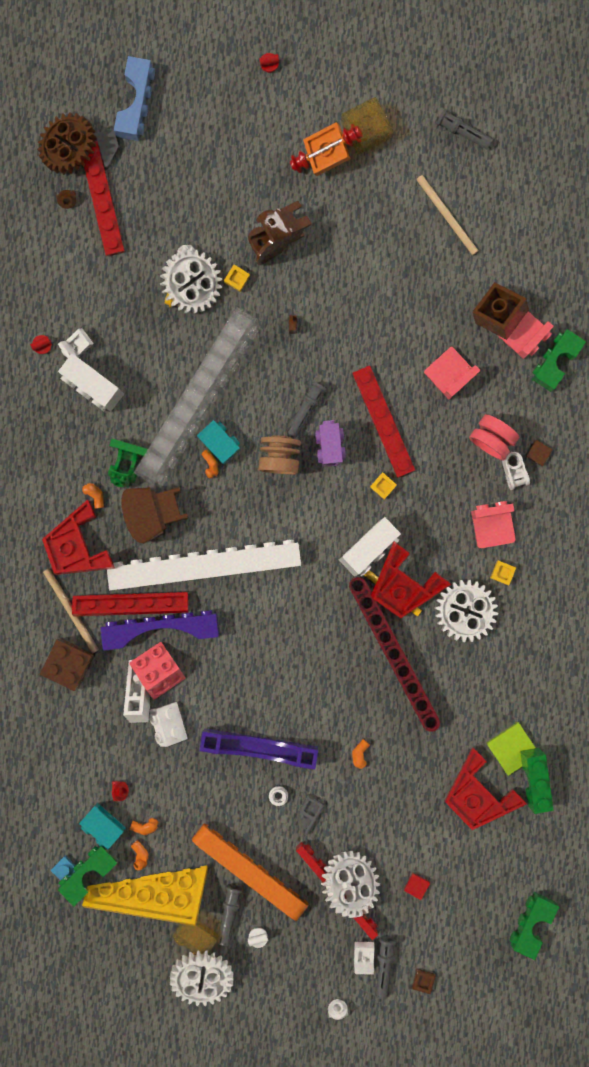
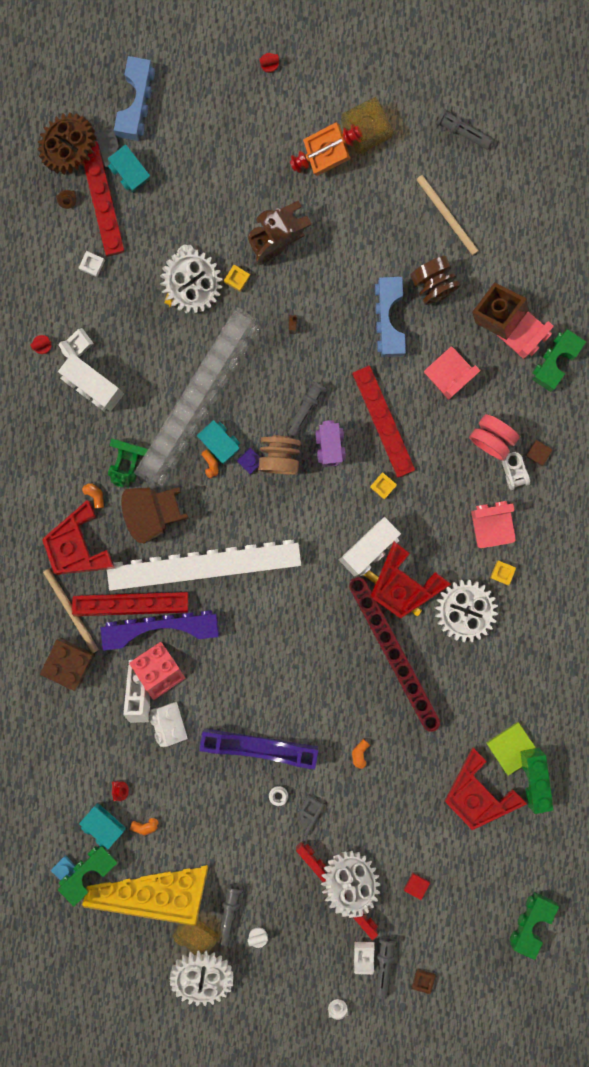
(91, 264): none -> white plate
(128, 168): none -> teal brick
(141, 857): orange arm -> none
(249, 461): none -> dark purple plate
(253, 875): orange beam -> none
(391, 341): none -> medium blue arch
(436, 283): none -> reddish brown wheel

